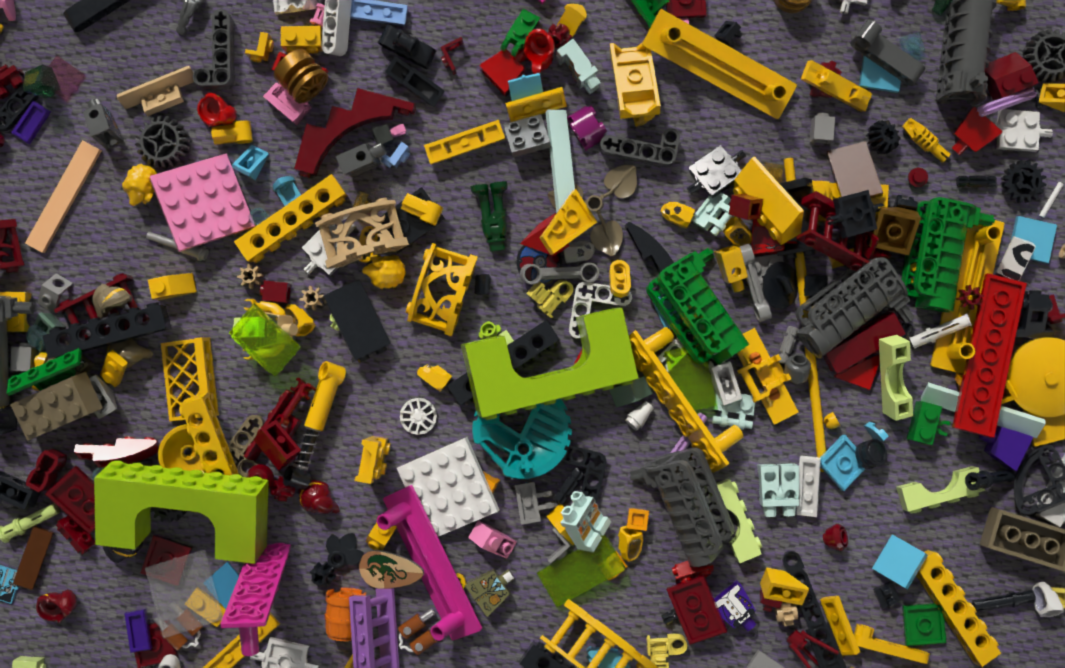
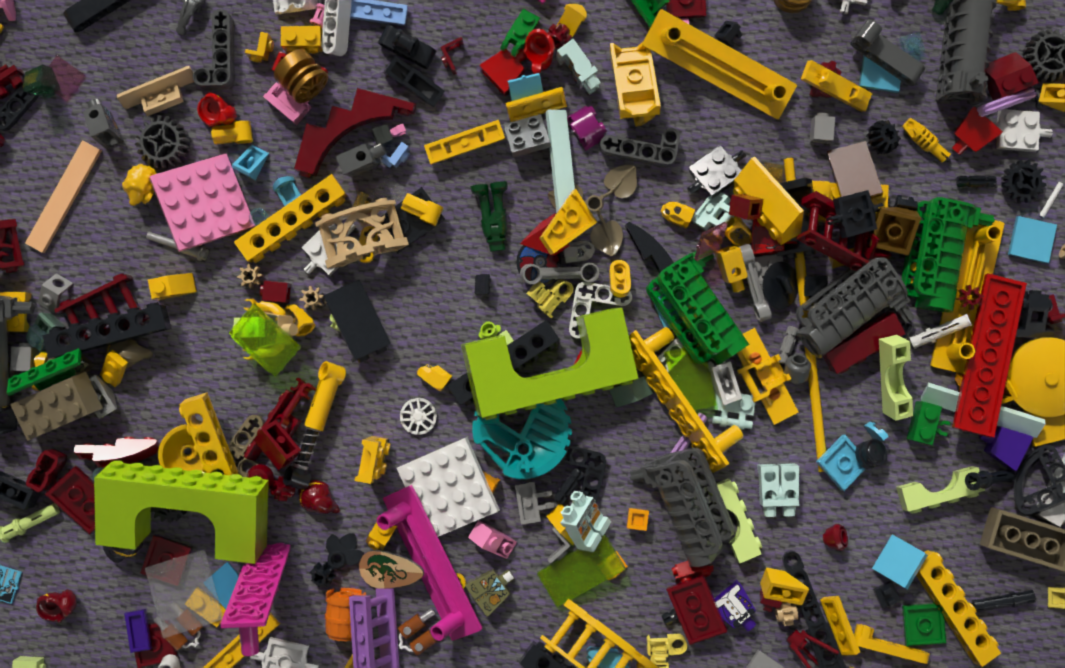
(31, 122): dark purple tile -> none
(33, 557): reddish brown tile -> none
(80, 538): dark red hinge -> none
(108, 298): dark tan hair -> none
(204, 372): yellow fence -> none
(385, 271): yellow animal -> none
(450, 314): yellow fence -> none
(630, 543): yellow rock -> none
(638, 417): white cone -> none
(710, 241): none -> piece
(809, 486): white plate -> none
(831, 421): yellow hinge -> none
(862, 373): red tile -> none
(918, 177): dark red plate -> none
(1016, 258): slope -> none
(1047, 601): white rock -> none

